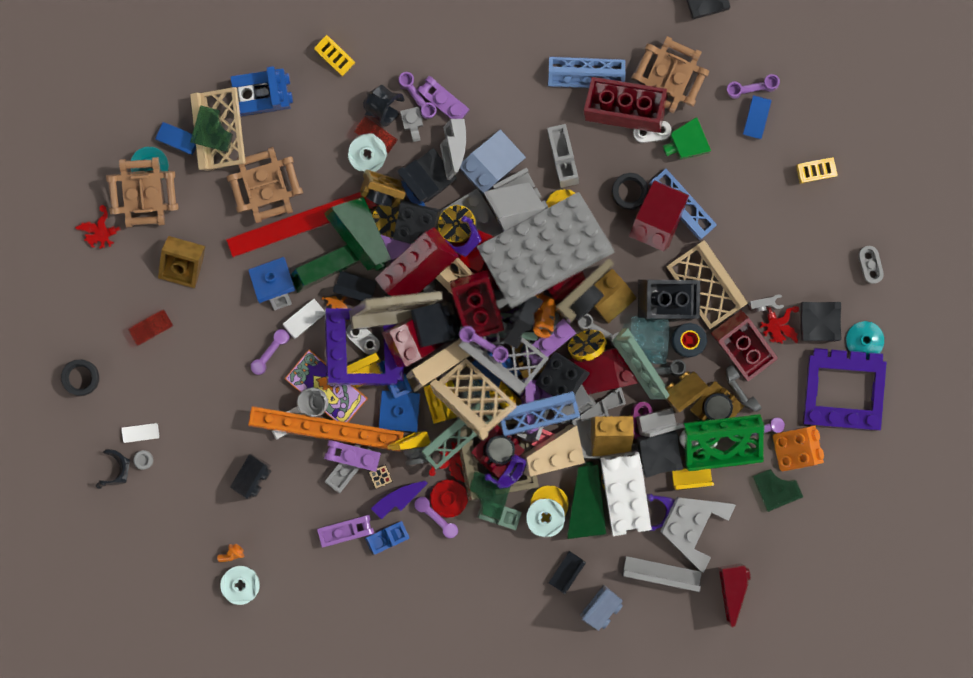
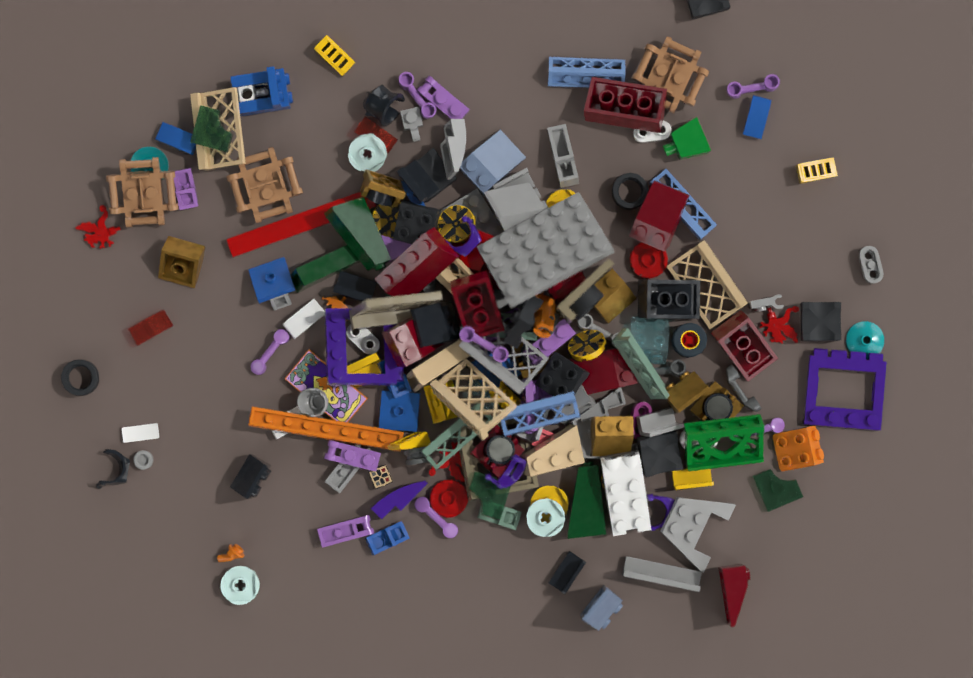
(185, 189): none -> medium lavender slope
(648, 261): none -> red tile

